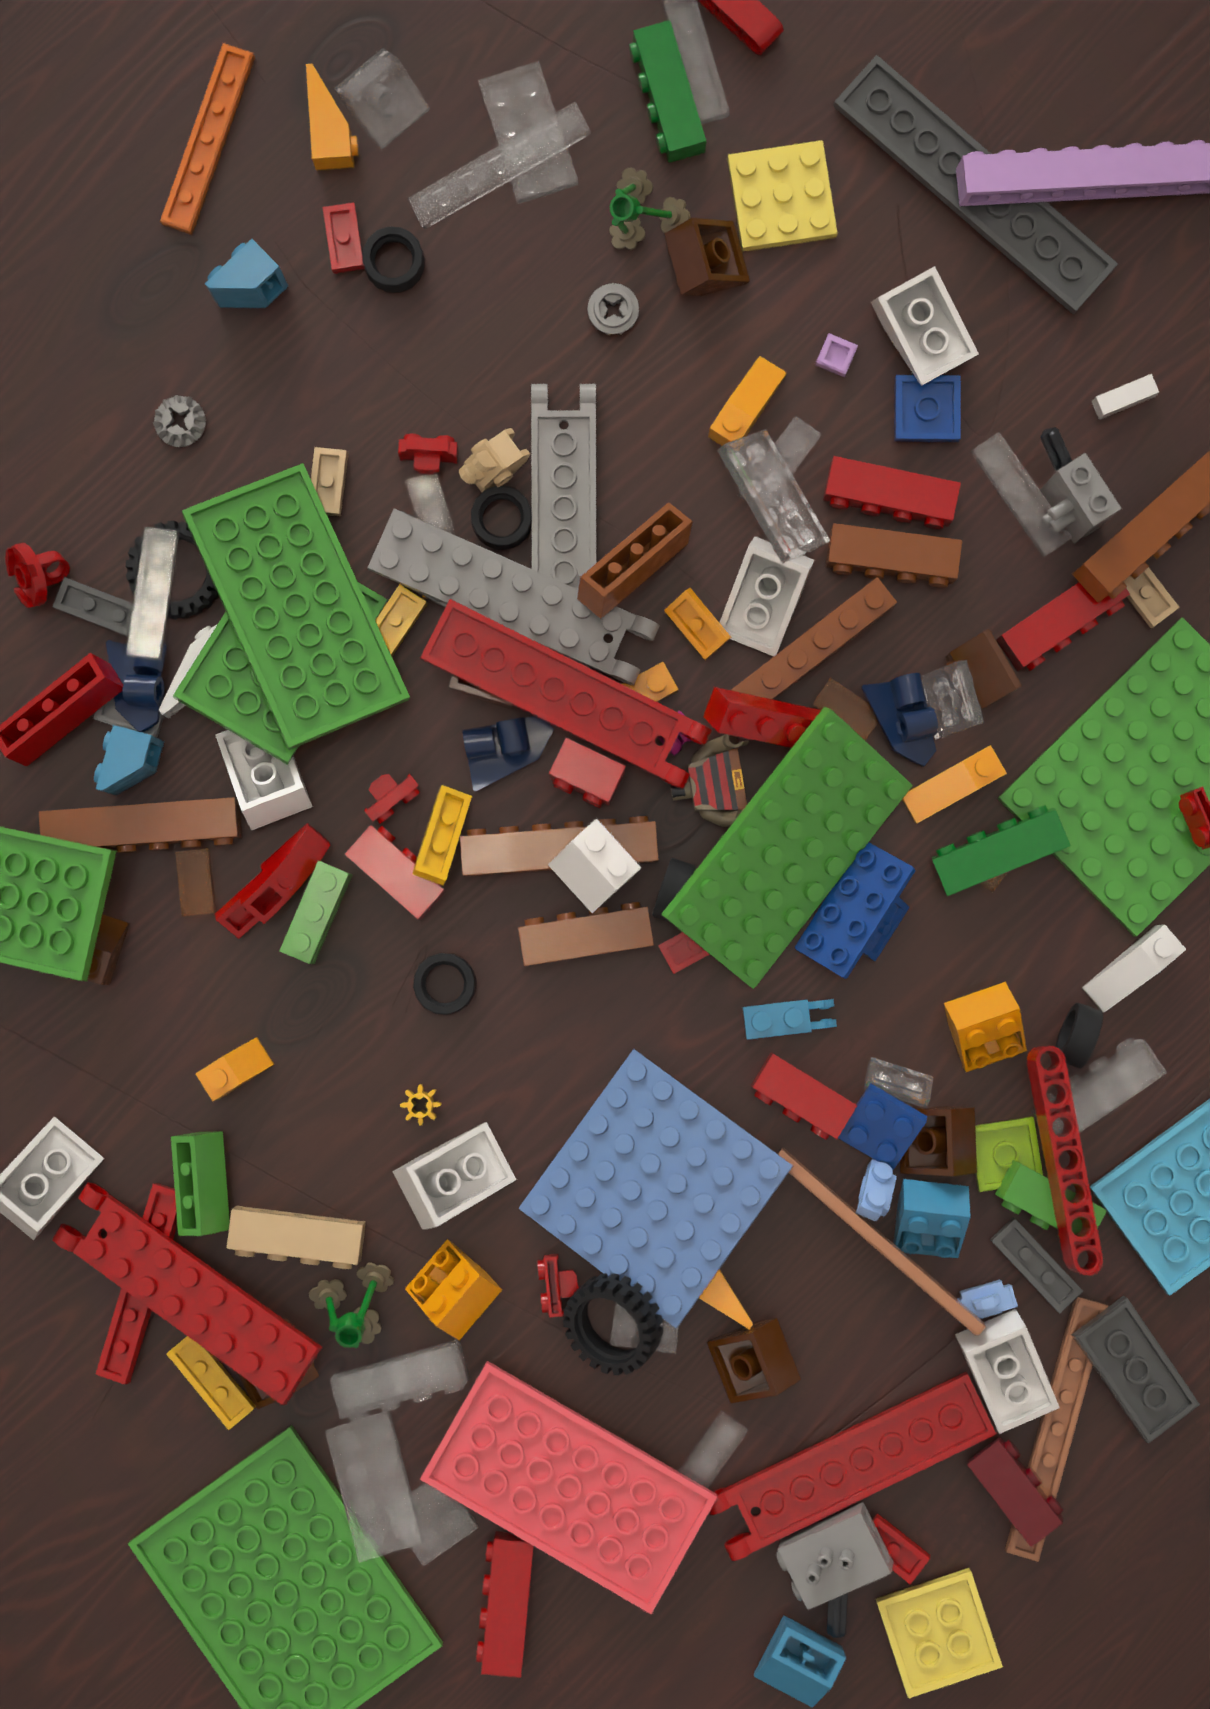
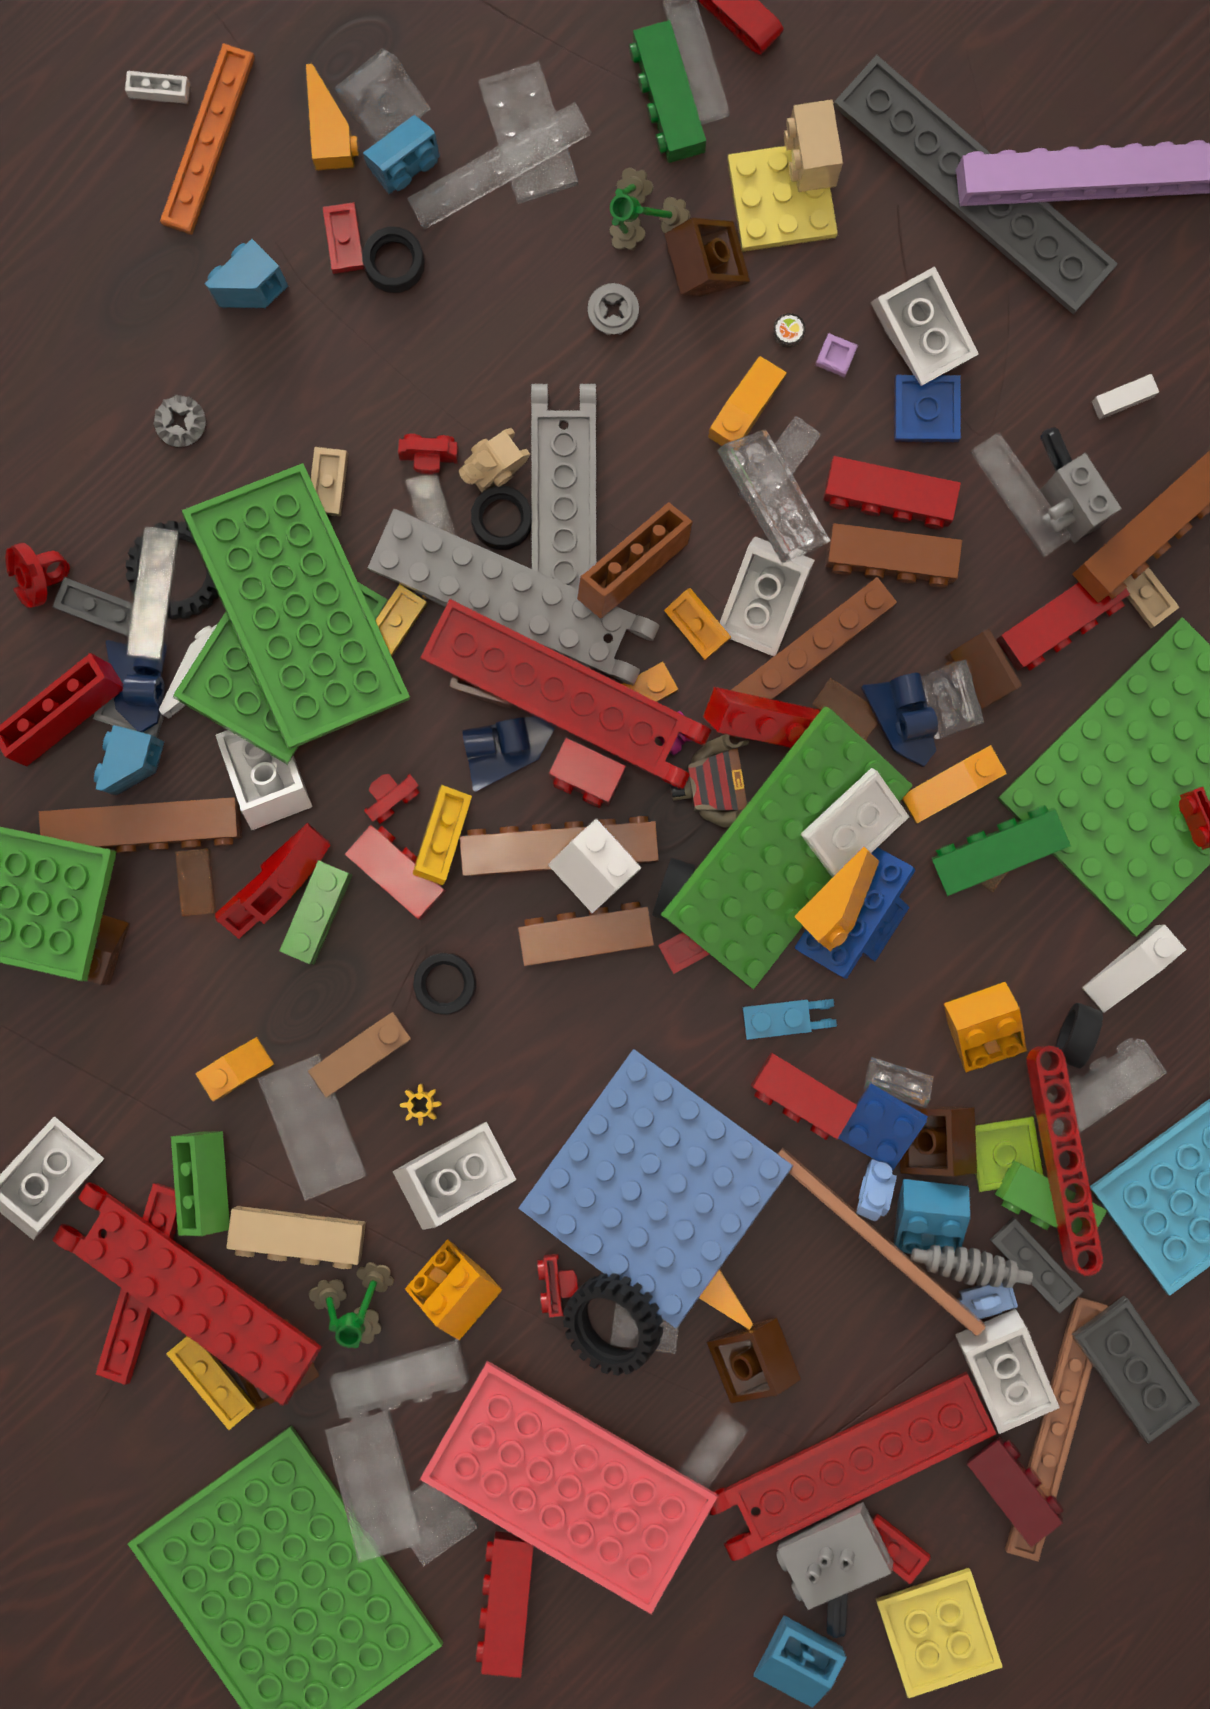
(157, 87): none -> white piece
(312, 1130): none -> clear plate
(359, 1055): none -> medium nougat slope
(403, 154): none -> dark azure slope
(789, 330): none -> tile
(814, 146): none -> tan brick
(838, 904): none -> light orange slope
(854, 821): none -> white tile
(971, 1266): none -> light grey piece

